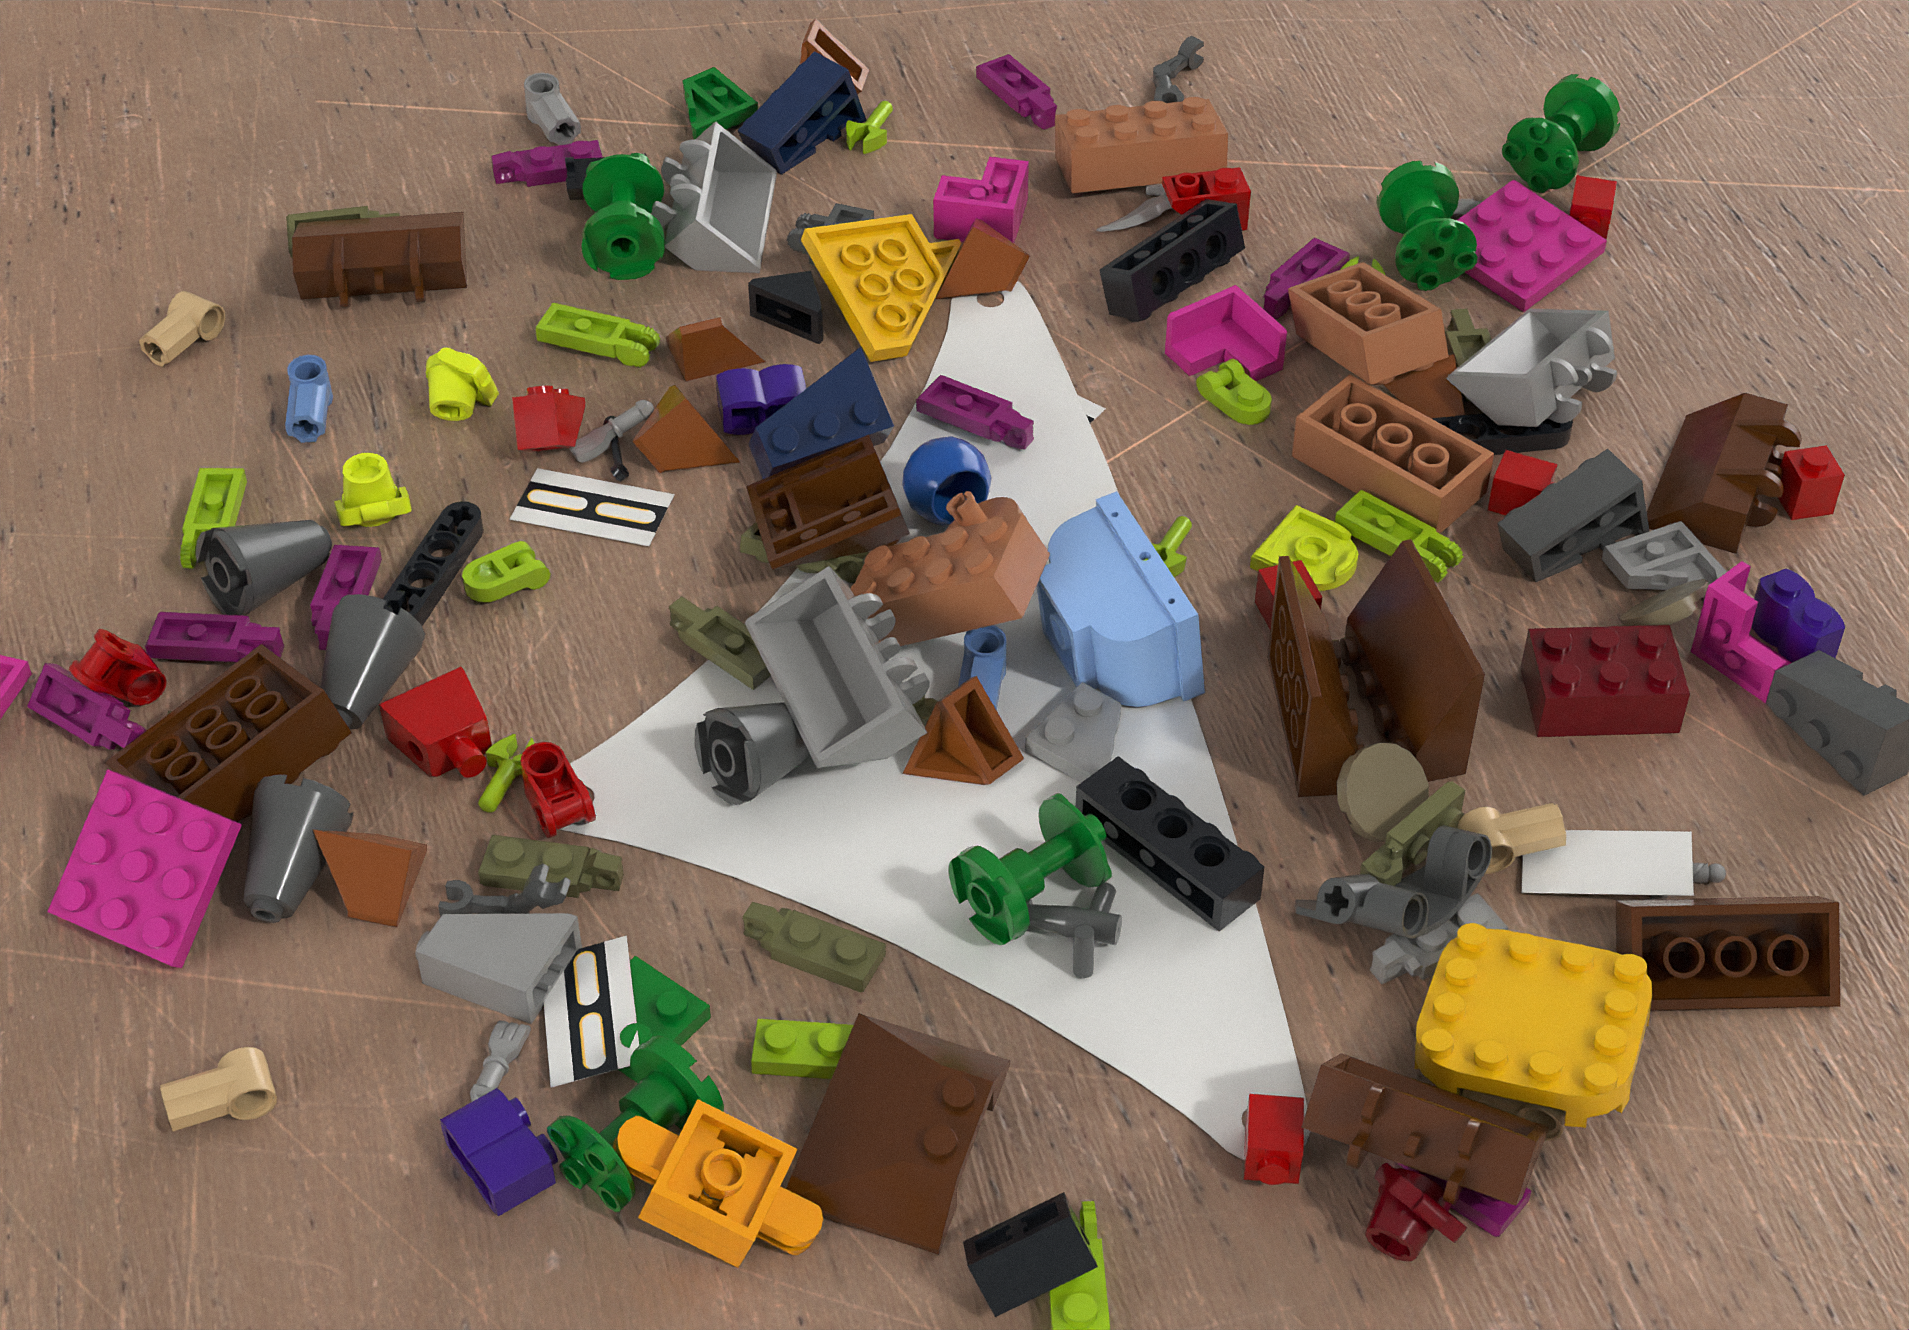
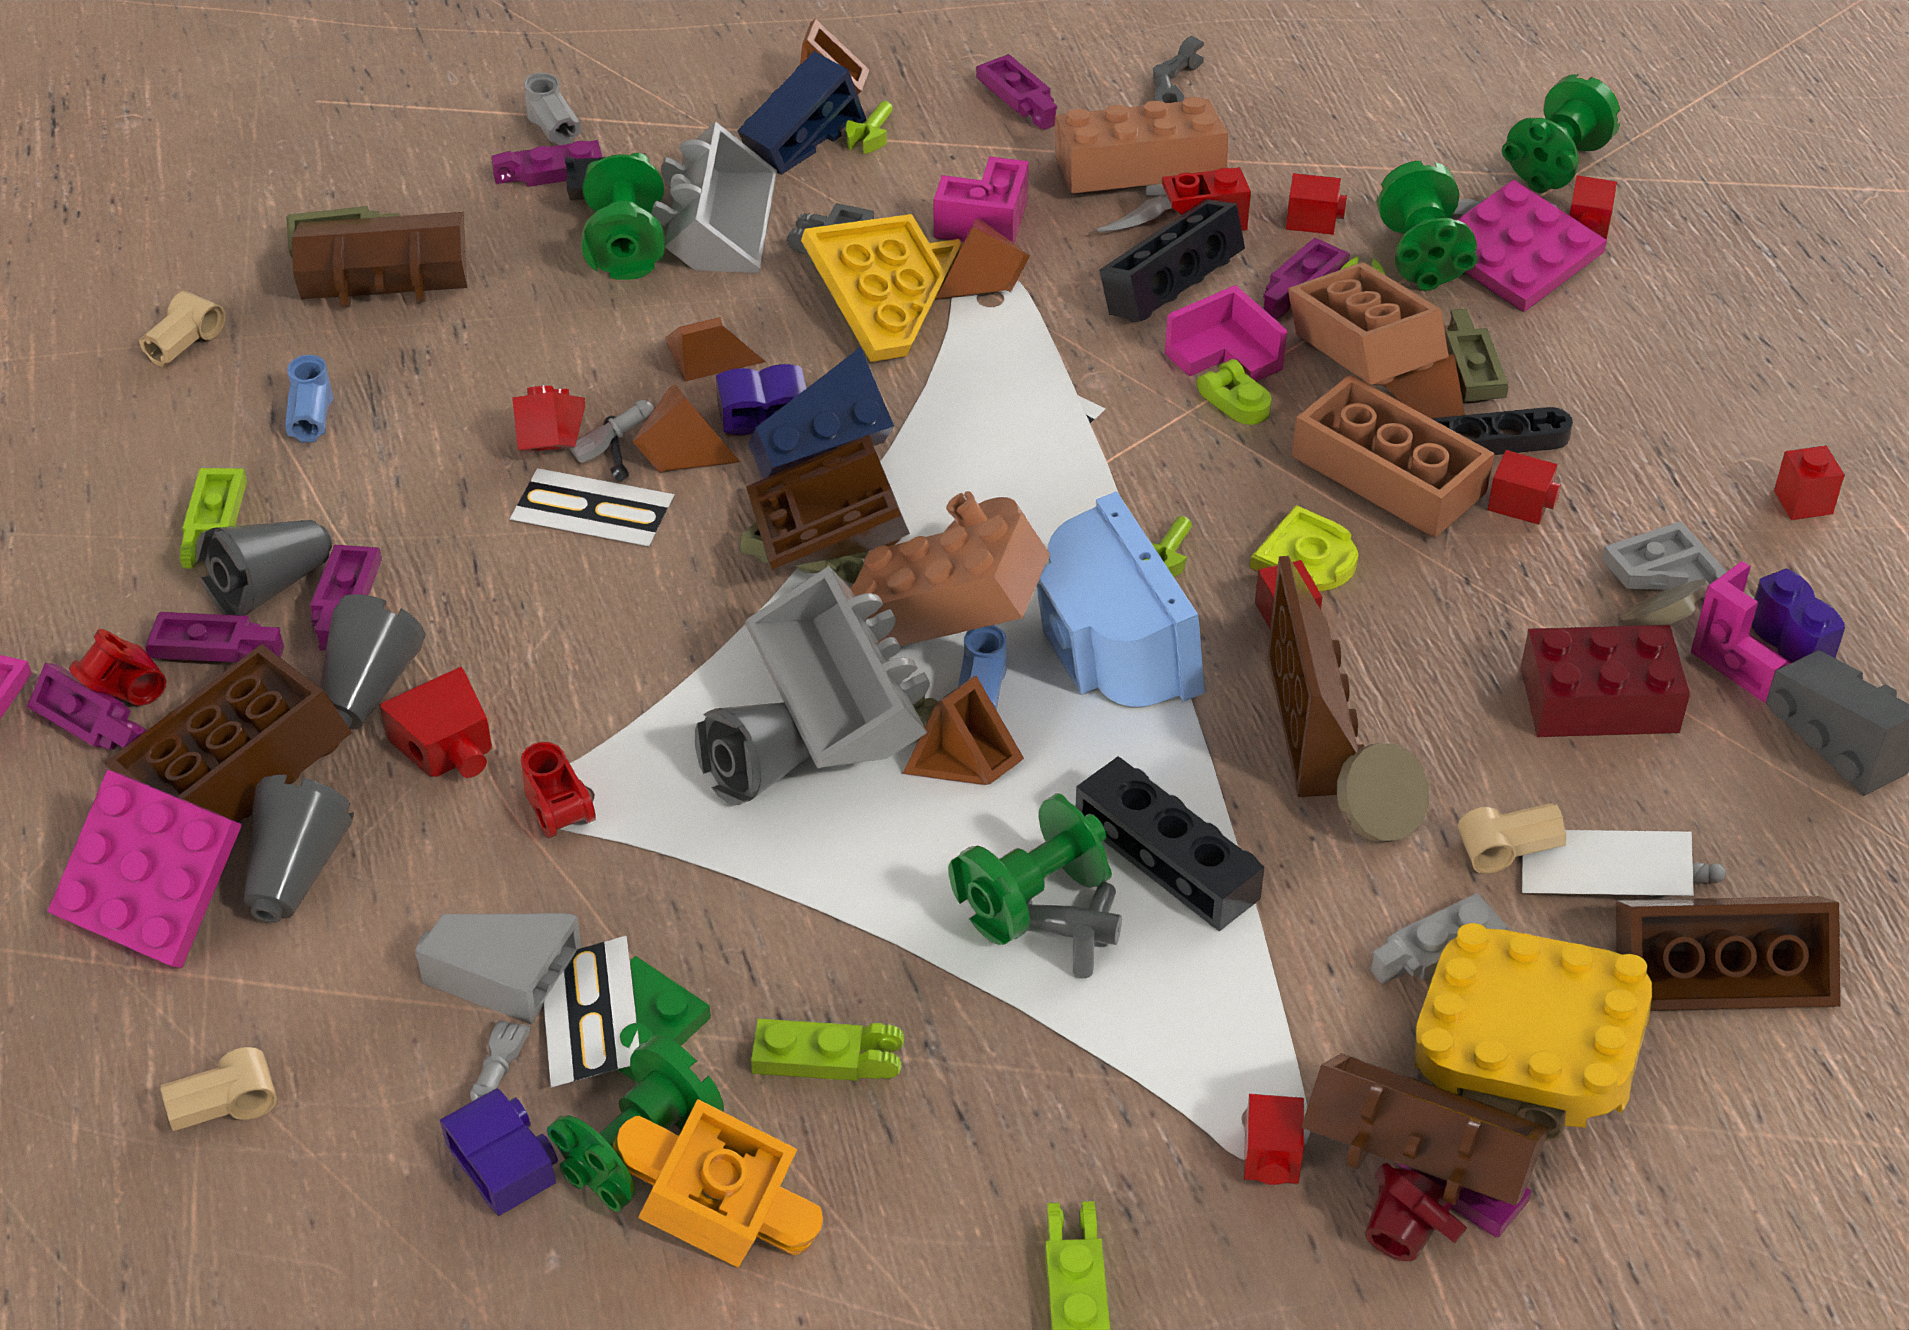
(370, 493): neon yellow piece -> none
(372, 872): dark orange slope -> none
(439, 569): black beam -> none
(456, 384): neon yellow piece -> none
(493, 577): lime plate -> none
(499, 756): lime bar -> none
(512, 859): olive hinge -> none
(535, 893): dark grey piece -> none
(597, 334): lime hinge -> none
(715, 98): green wing -> none
(720, 640): olive hinge -> none
(788, 303): black slope -> none
(815, 945): olive hinge -> none
(897, 1132): reddish brown slope -> none
(940, 472): blue helmet -> none
(975, 412): magenta hinge -> none
(1029, 1254): black hinge -> none
(1077, 733): light grey wing -> none
(1315, 204): none -> red brick
(1387, 527): lime hinge -> none
(1411, 837): olive hinge -> none
(1415, 665): reddish brown slope -> none
(1417, 903): dark grey panel -> none
(1538, 366): light grey piece -> none
(1575, 517): dark grey wedge -> none
(1721, 467): reddish brown piece -> none

